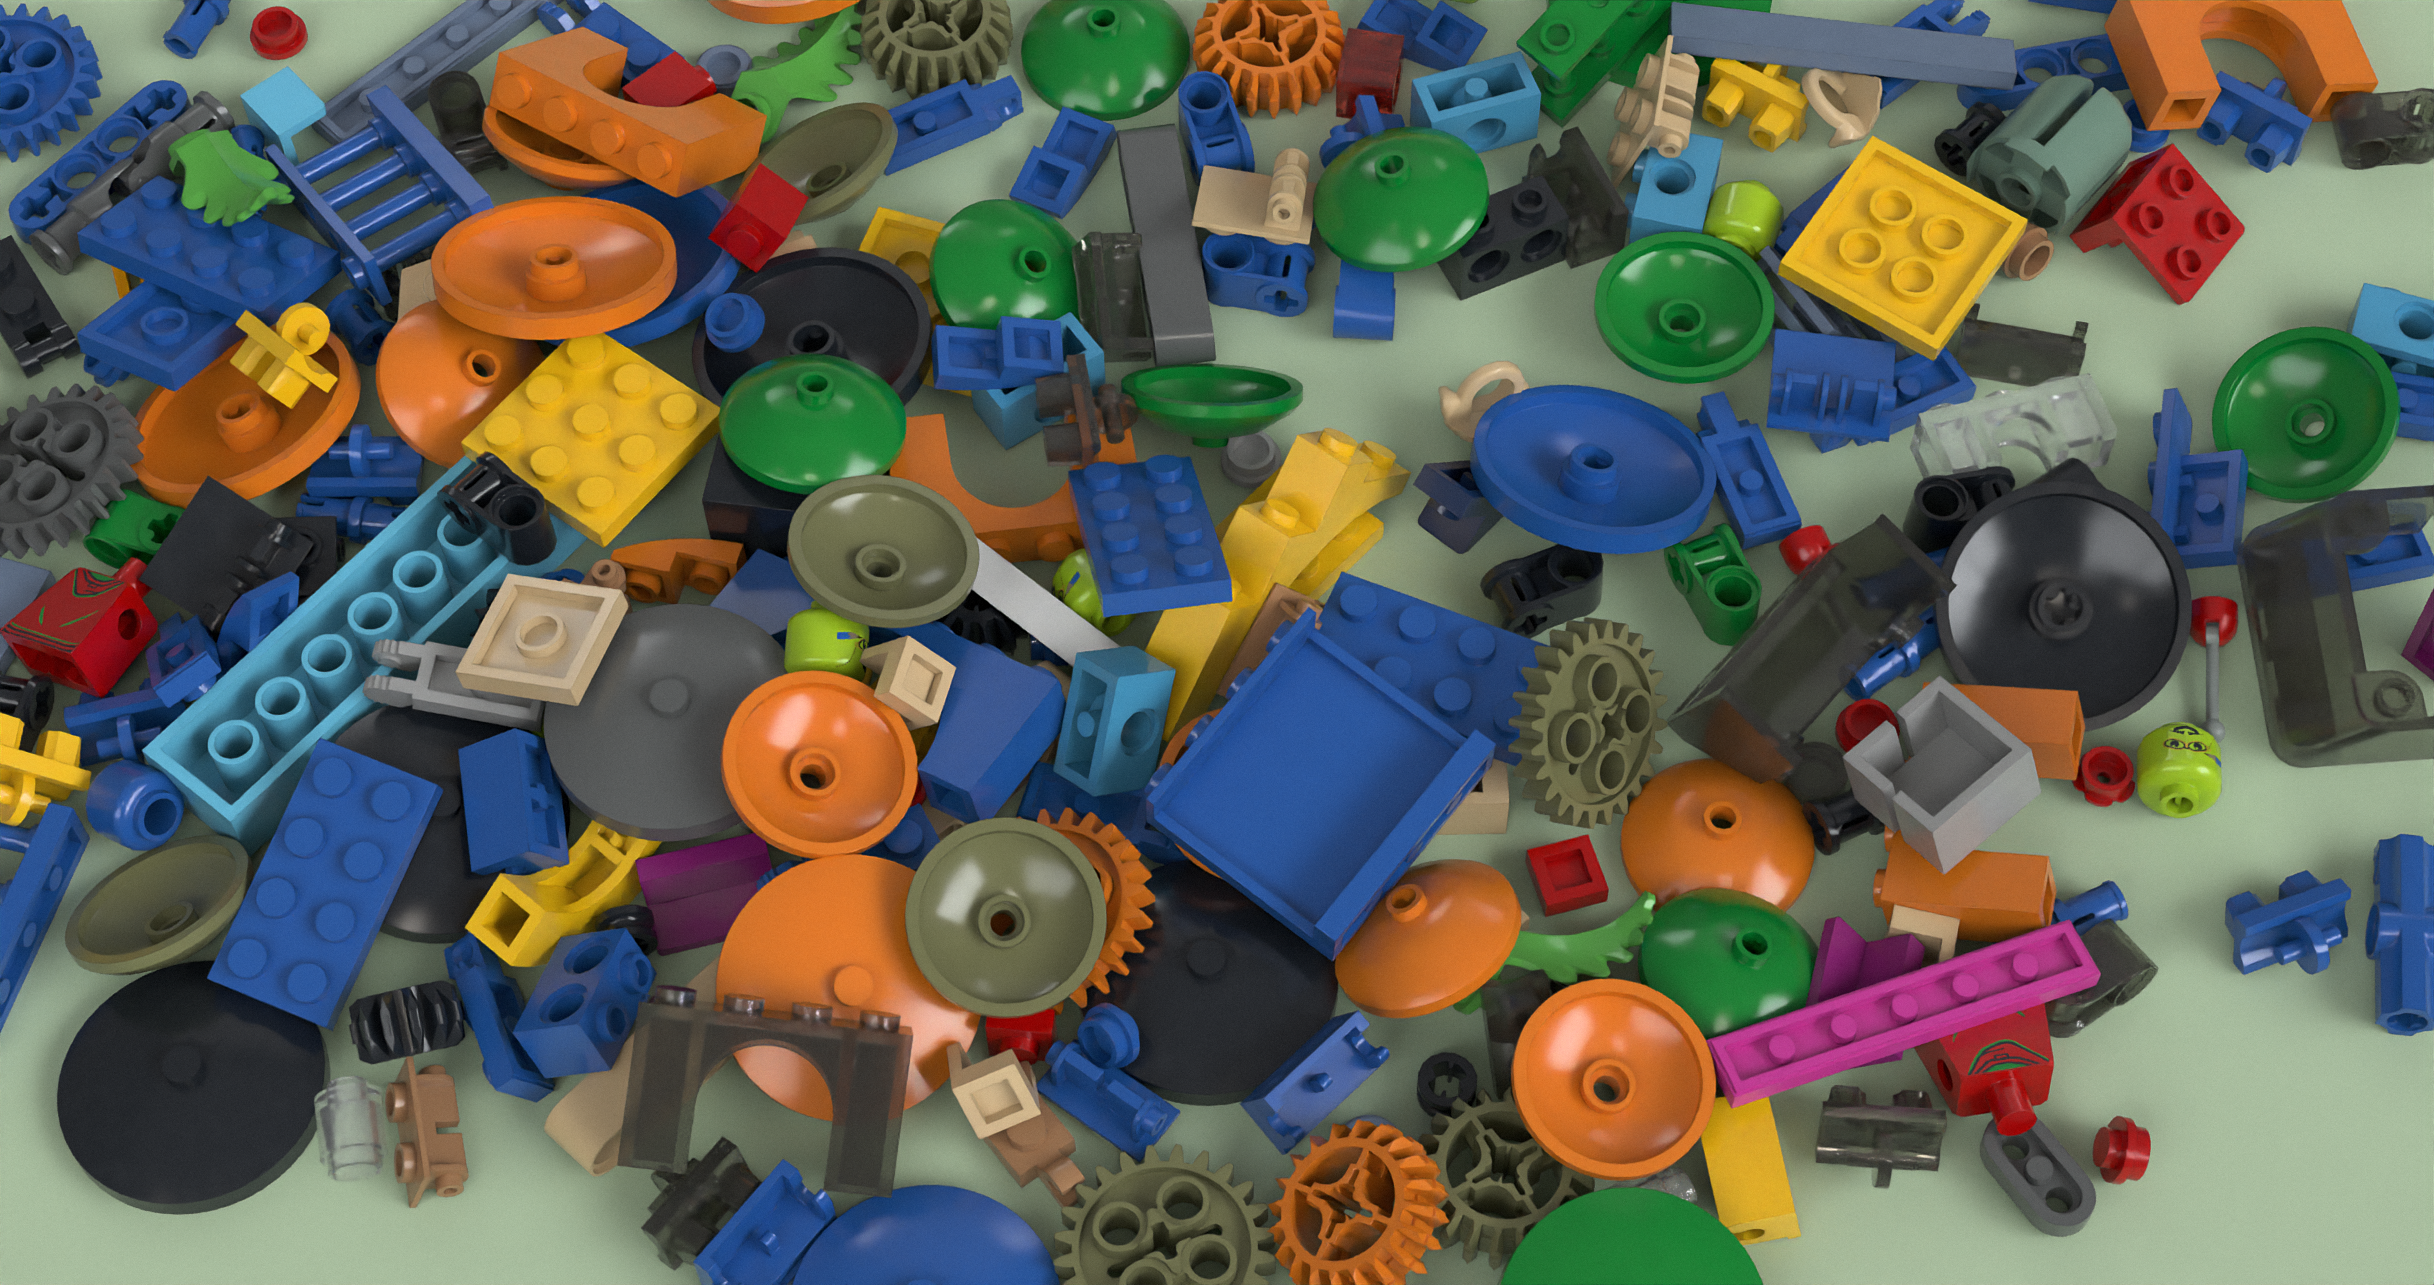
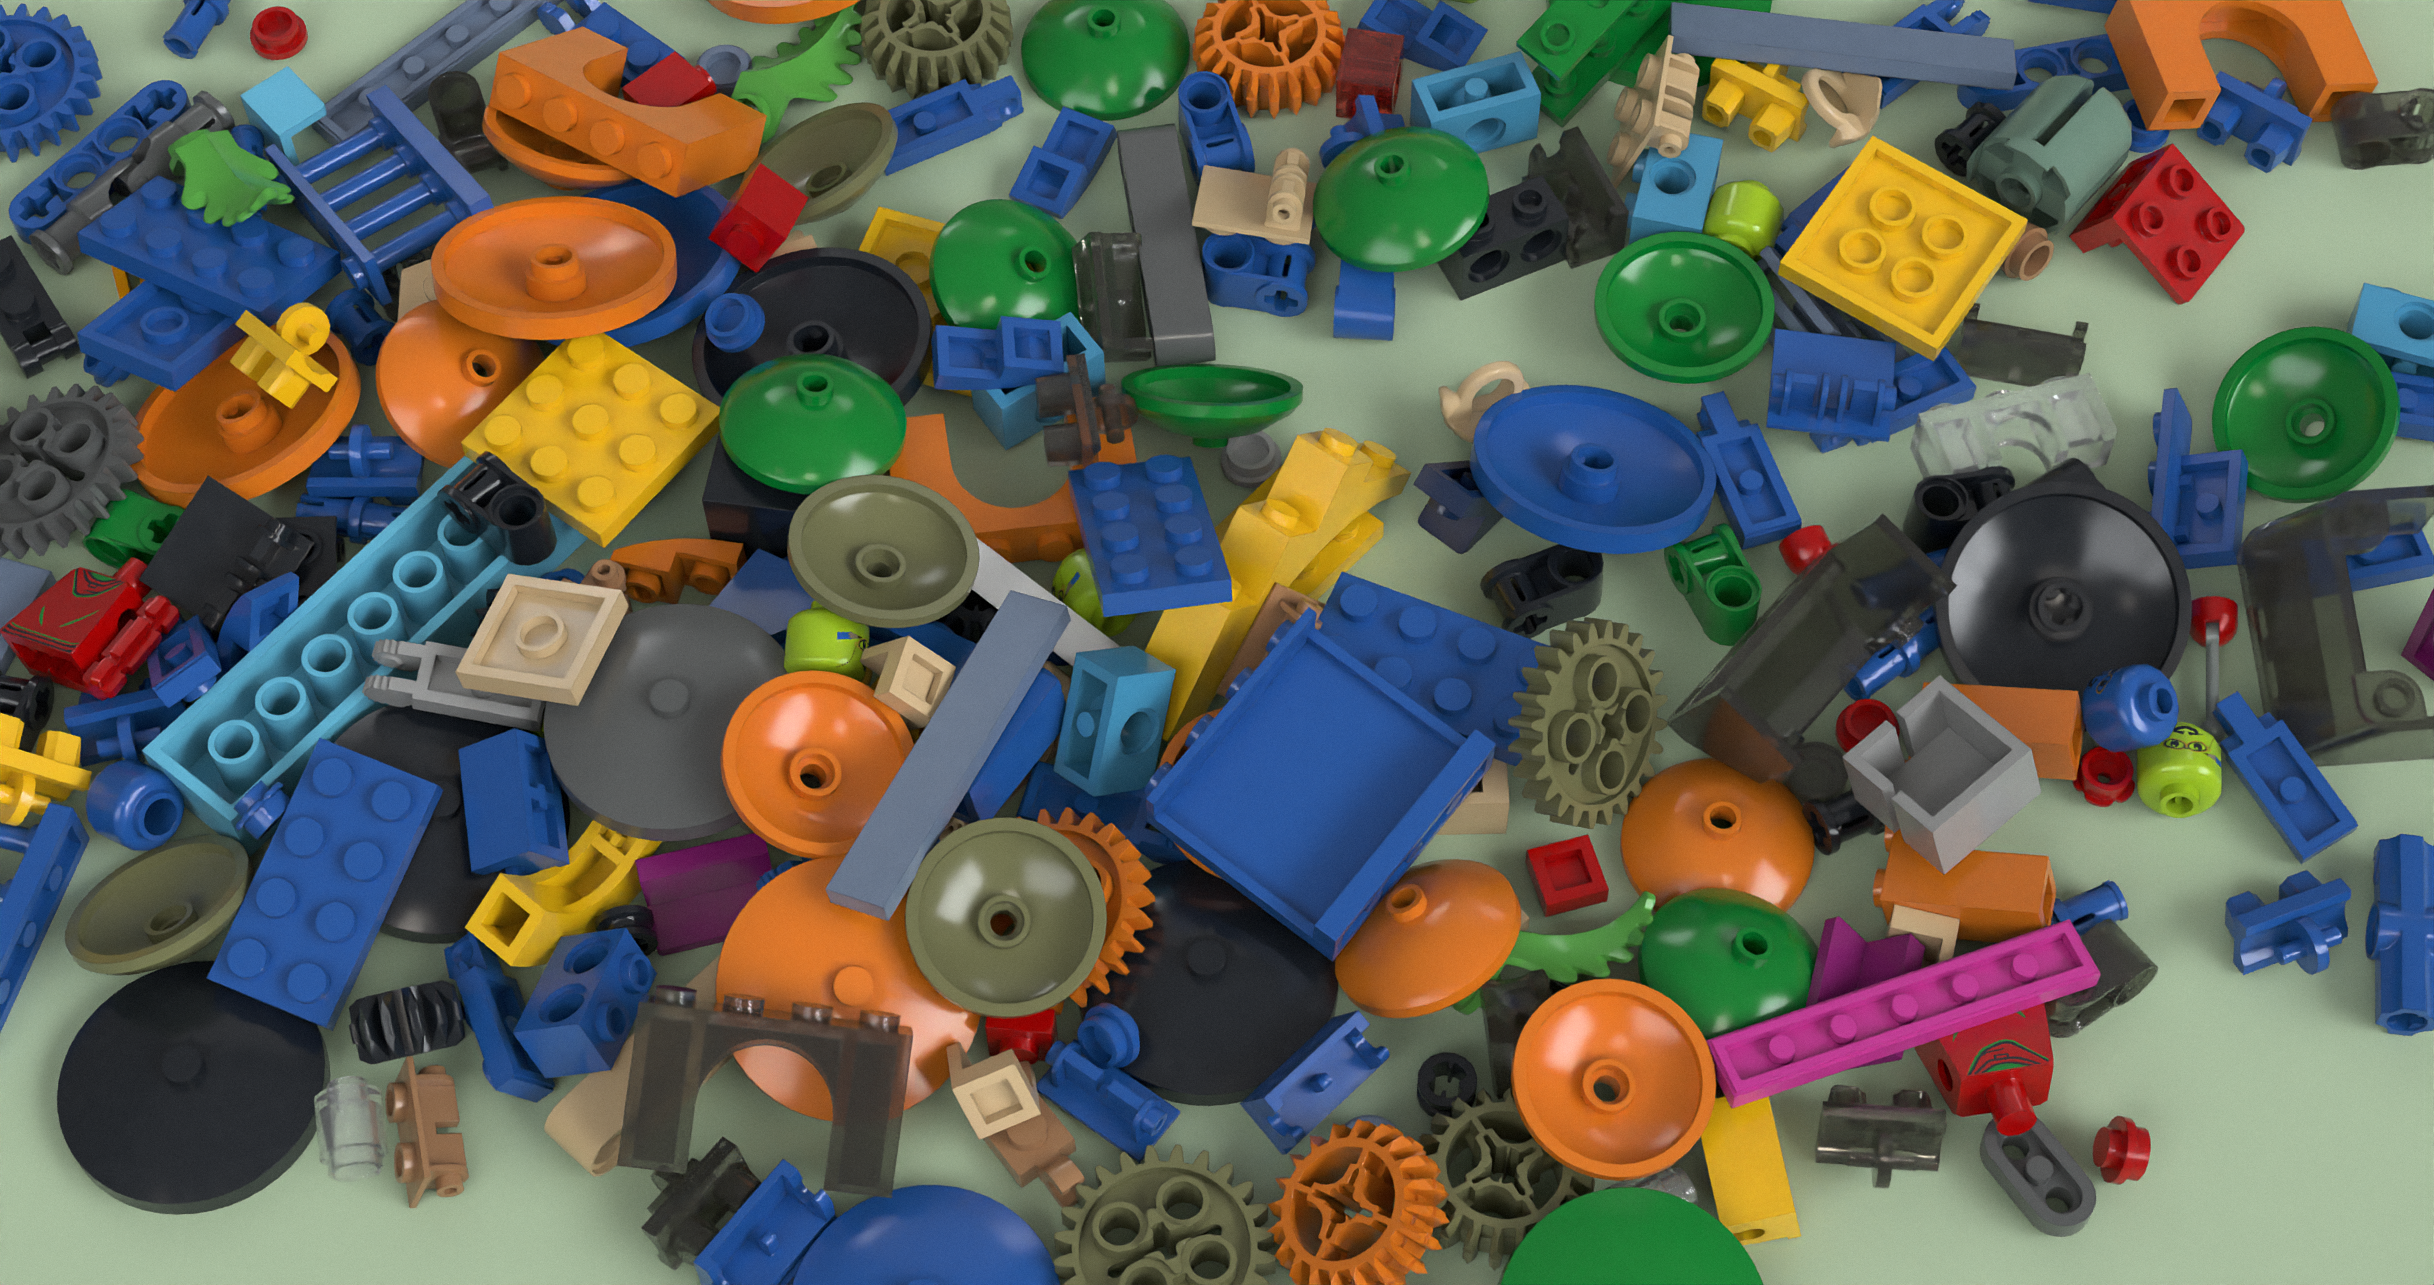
(130, 647): none -> red axle
(261, 808): none -> blue plate
(948, 755): none -> sand blue tile
(2130, 708): none -> blue head
(2282, 779): none -> blue hinge

